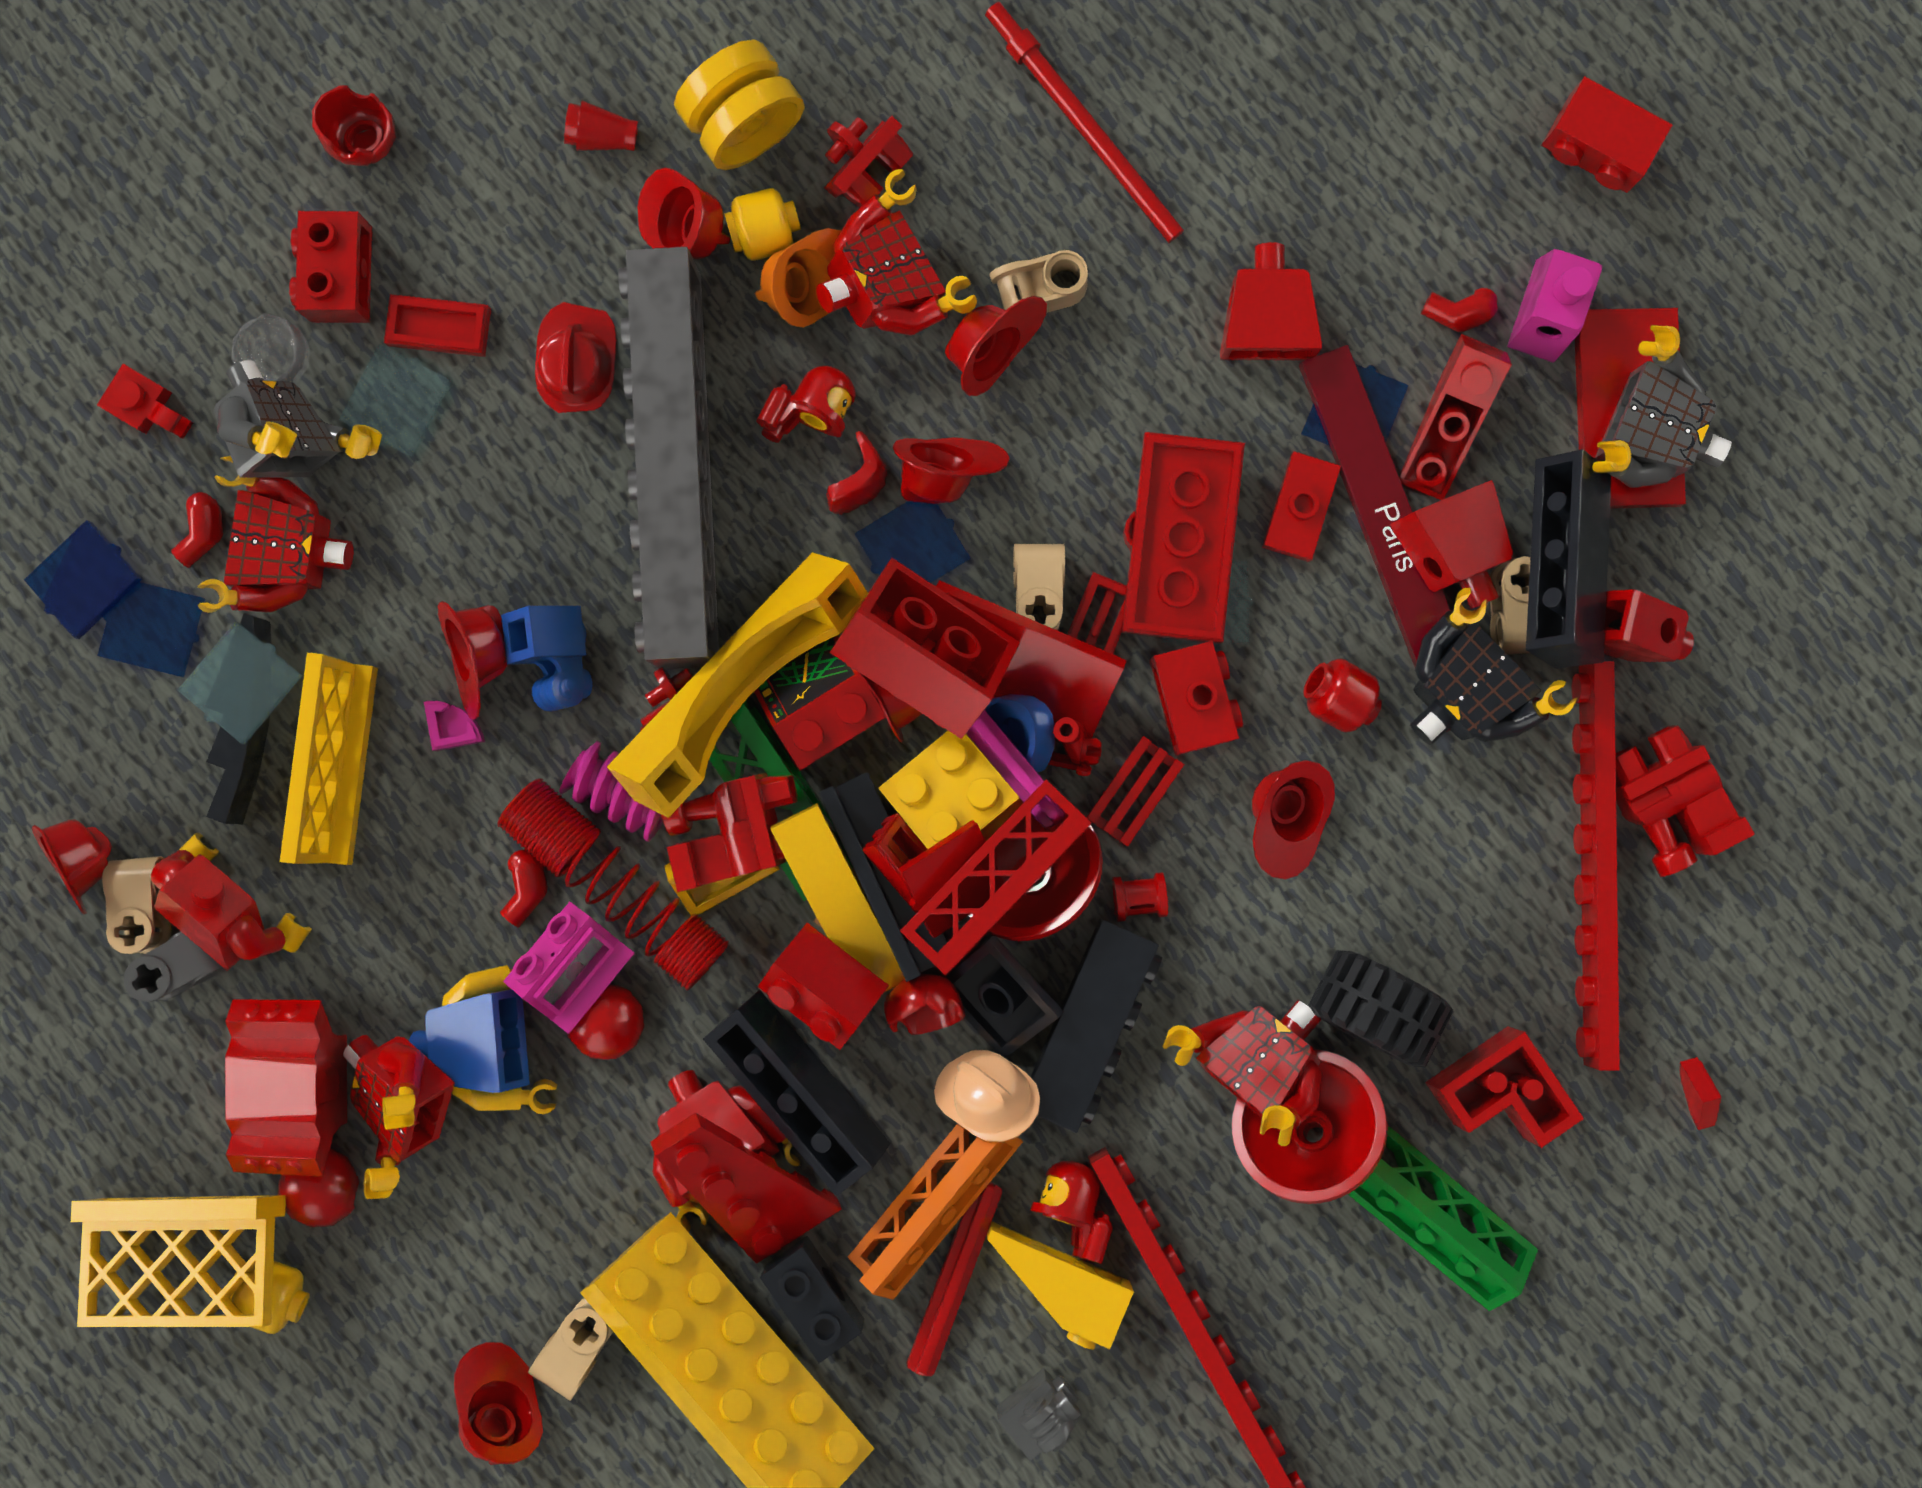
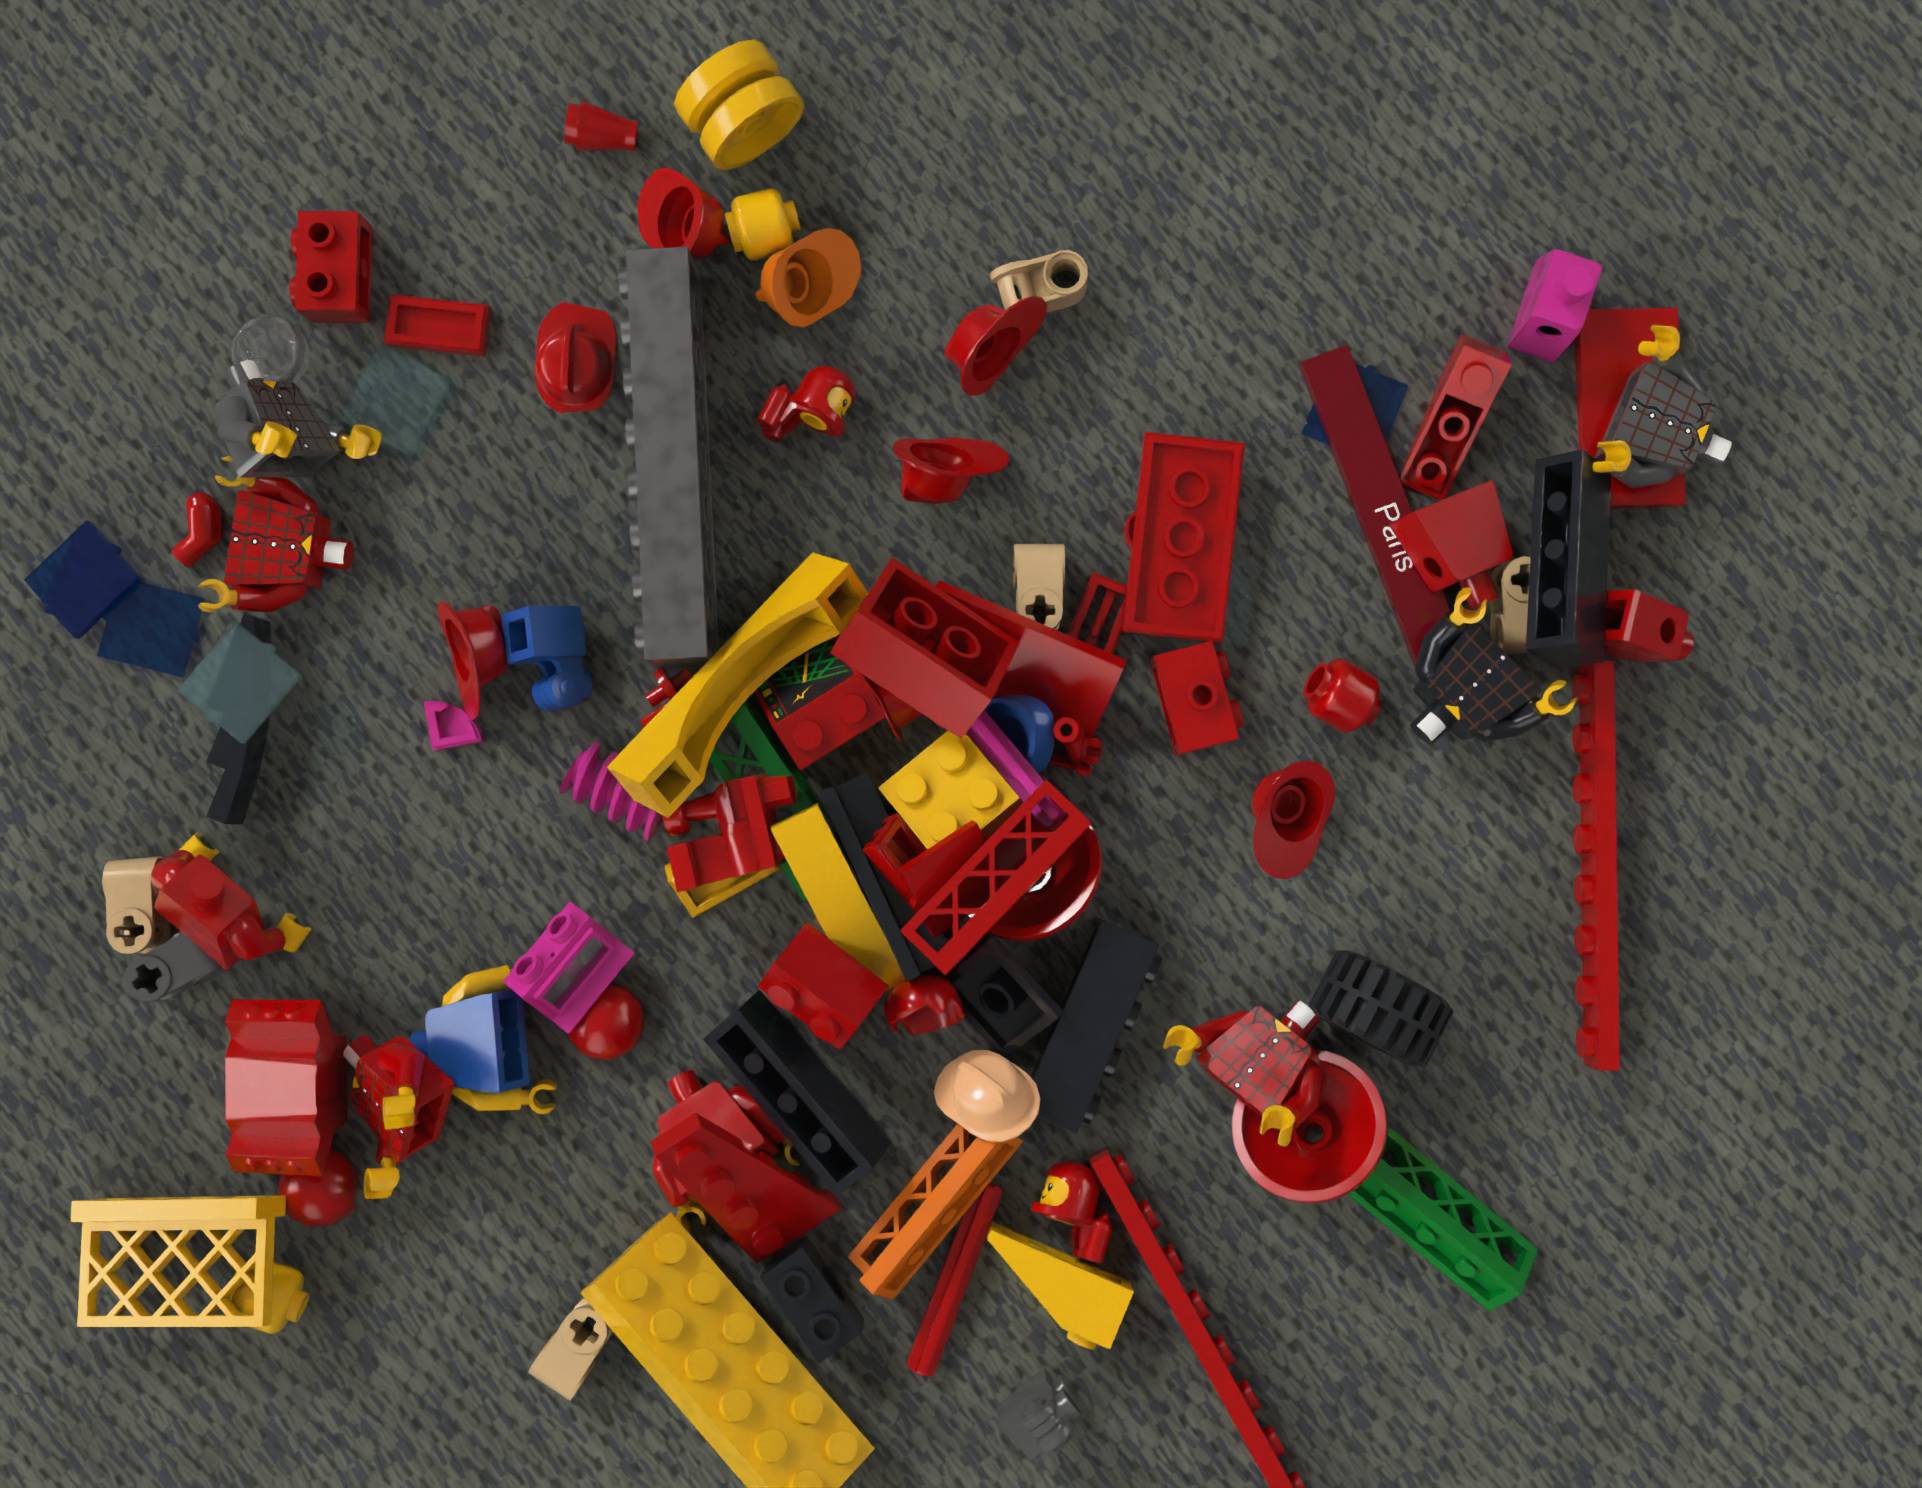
(76, 854): red piece -> none
(142, 403): red plate -> none
(328, 761): yellow fence -> none
(342, 115): red hair -> none
(497, 1404): red piece -> none
(529, 885): red arm -> none
(560, 838): red piece -> none
(862, 485): red hair -> none
(882, 144): red hips -> none
(885, 273): red torso -> none
(915, 537): clear blue piece -> none
(1025, 49): red bar -> none
(1140, 896): red bush -> none
(1159, 756): red tile -> none
(1271, 311): red torso -> none
(1301, 506): red plate -> none
(1462, 314): red arm -> none
(1509, 1077): red brick -> none
(1606, 136): red brick -> none
(1678, 785): red hips -> none
(1700, 1093): red tile -> none

